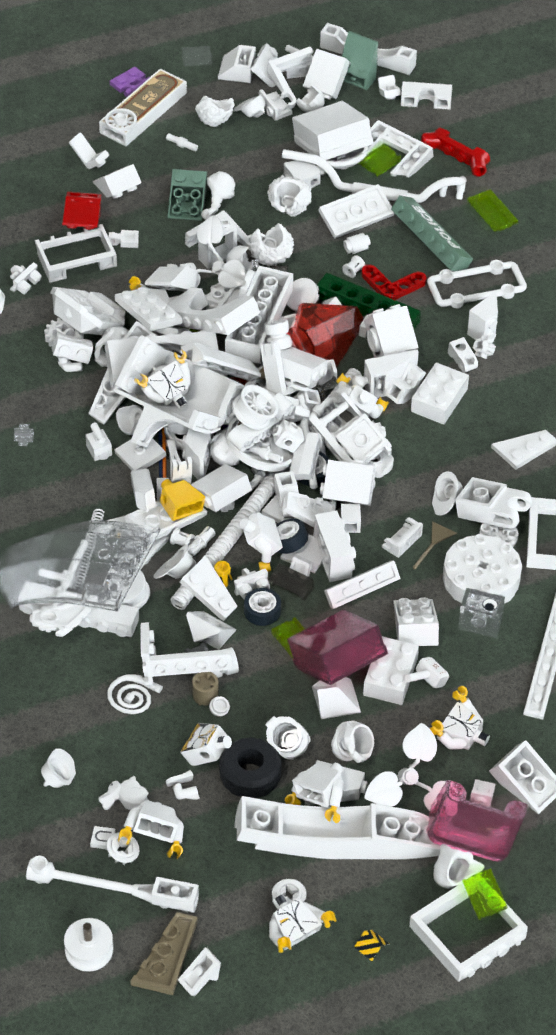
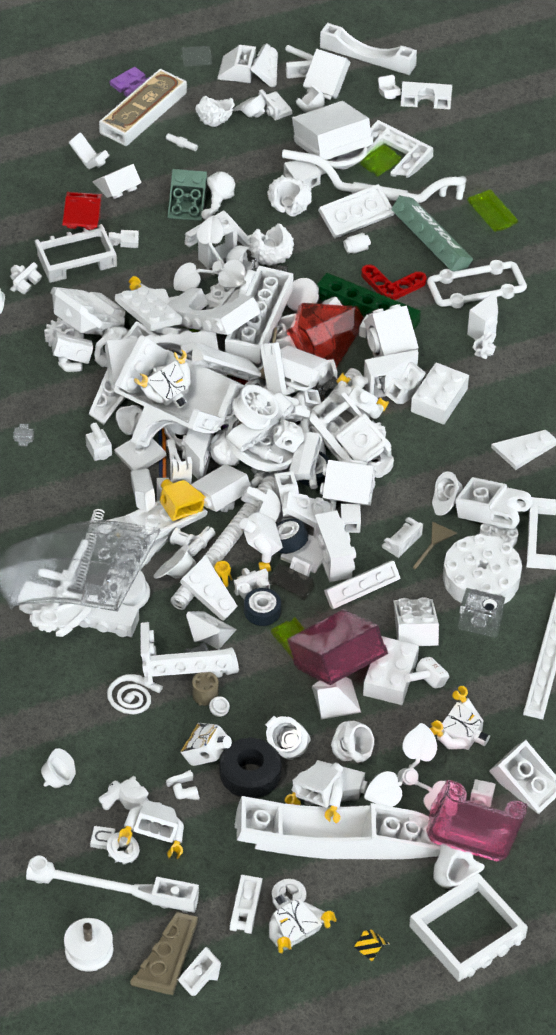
(121, 119): white wheel -> none
(173, 278): white slope -> none
(246, 903): none -> white plate
(267, 504): none -> white brick
(277, 331): white wheel -> none
(285, 63): white hinge -> none
(354, 268): white bush -> none
(362, 54): sand green slope -> none
(441, 140): red plate -> none
(463, 355): white leg -> none
(484, 894): clear neon green plate -> none

